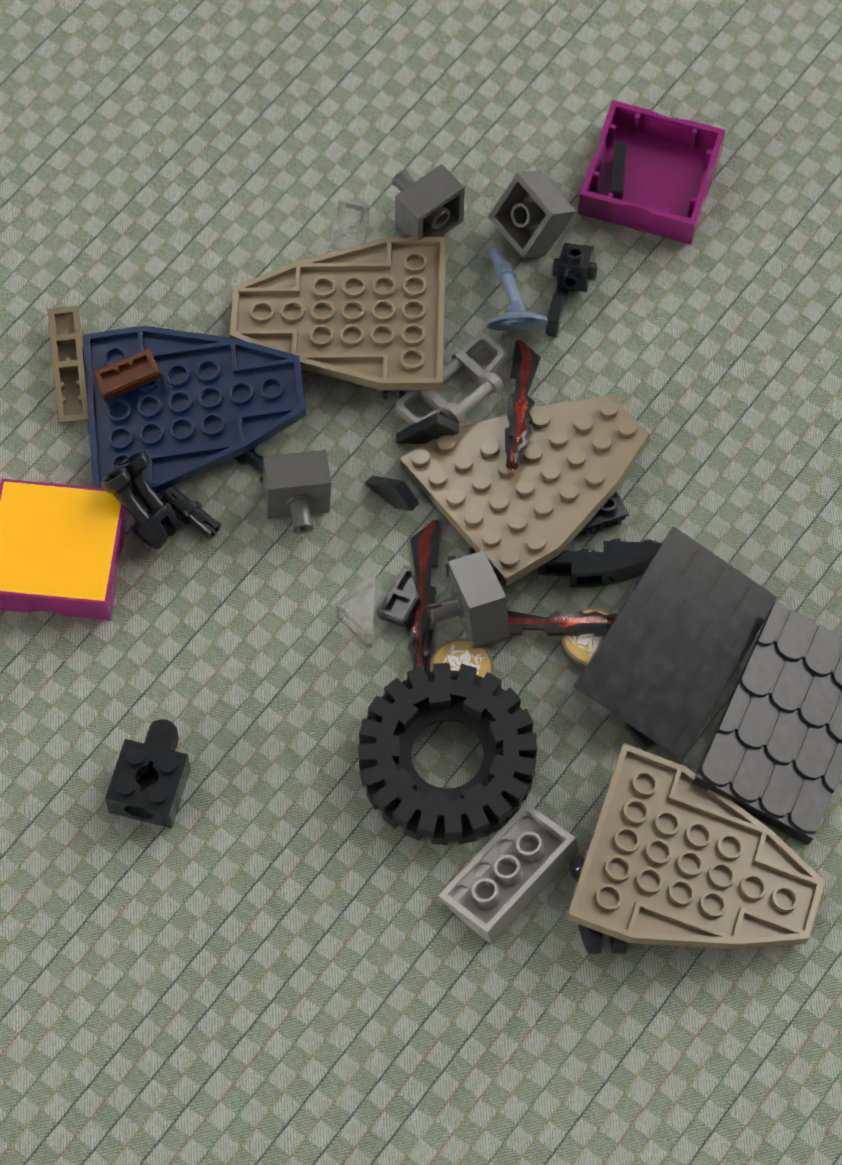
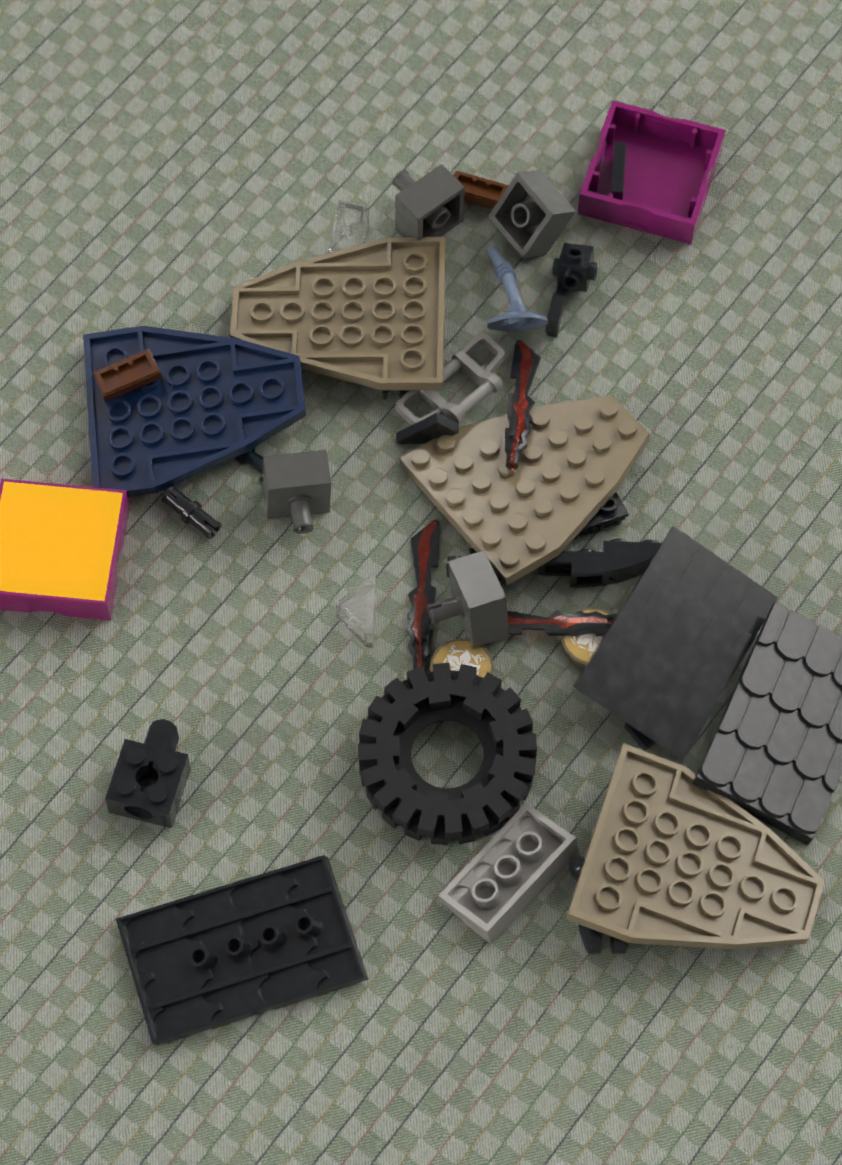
(68, 364): dark tan slope -> none
(159, 519): black piece -> none
(240, 950): none -> black piece
(394, 492): black tile -> none
(401, 600): black tile -> none
(480, 190): none -> reddish brown plate

